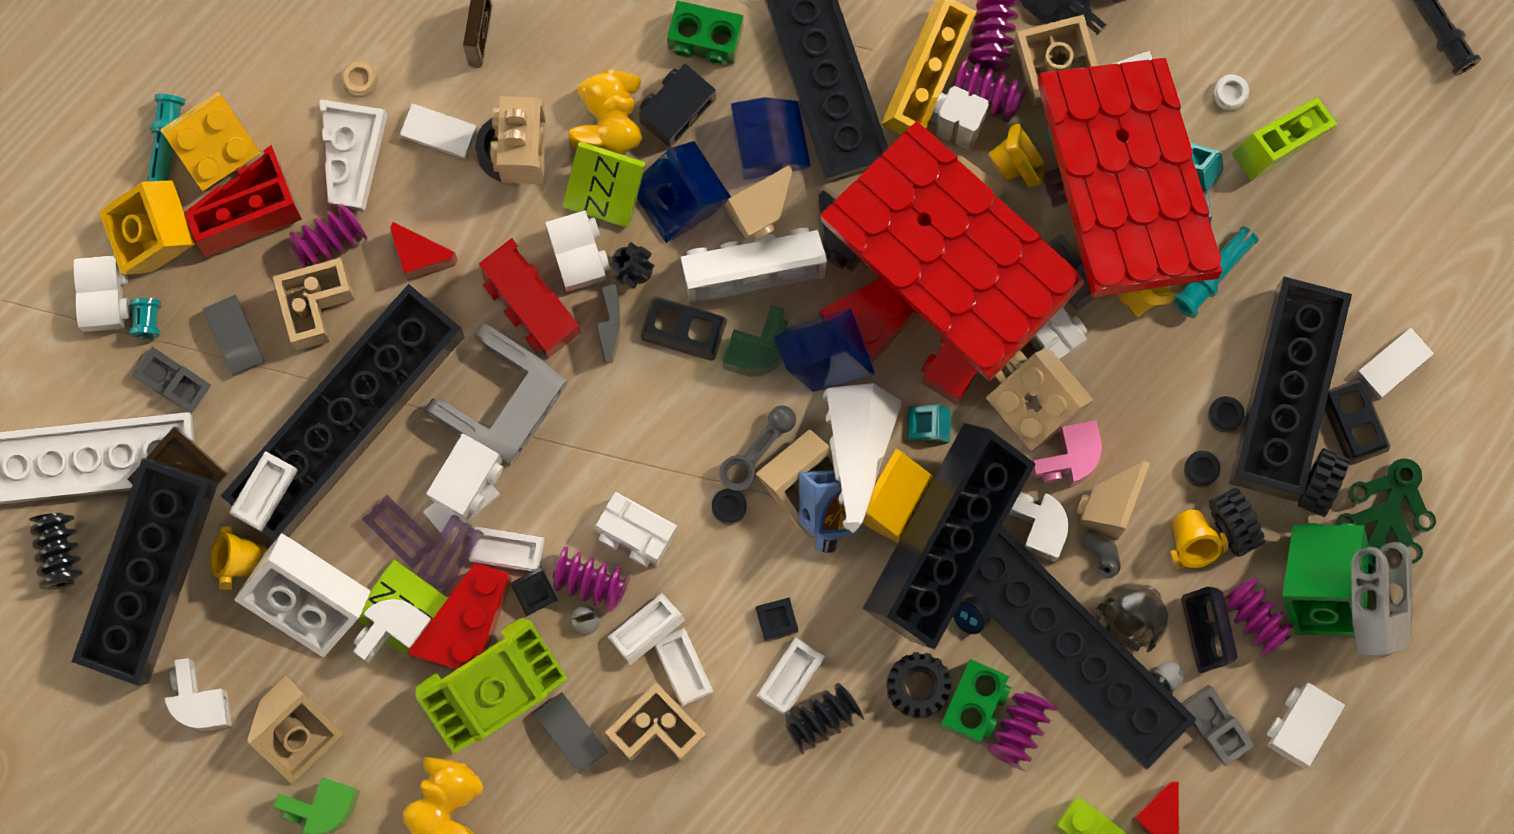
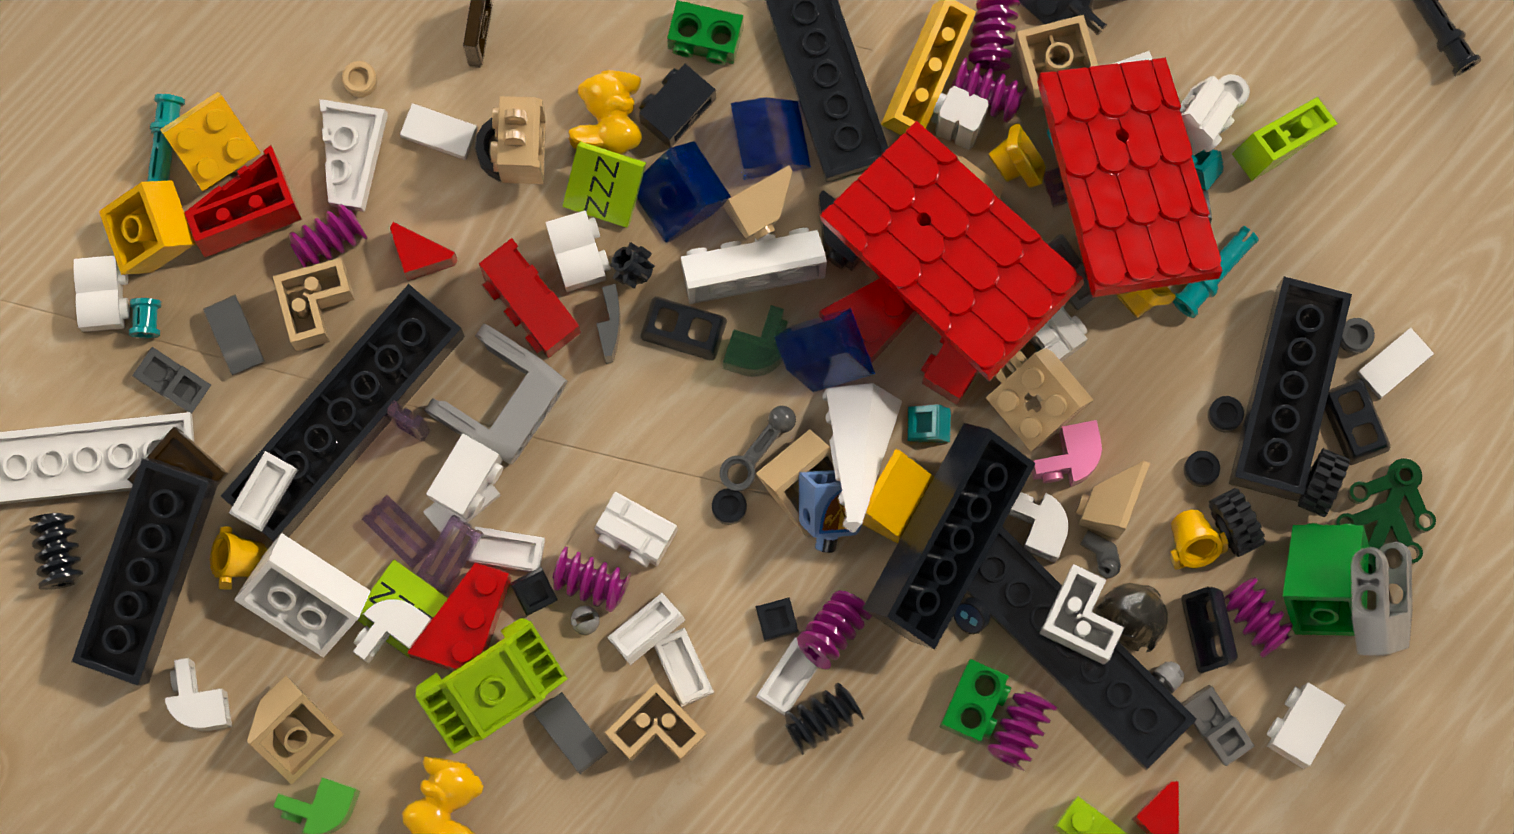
(407, 422): none -> tile
(832, 627): none -> magenta piece
(919, 663): black tyre -> none
(1074, 624): none -> white brick
(1207, 113): none -> white brick
(1357, 336): none -> dark grey tile

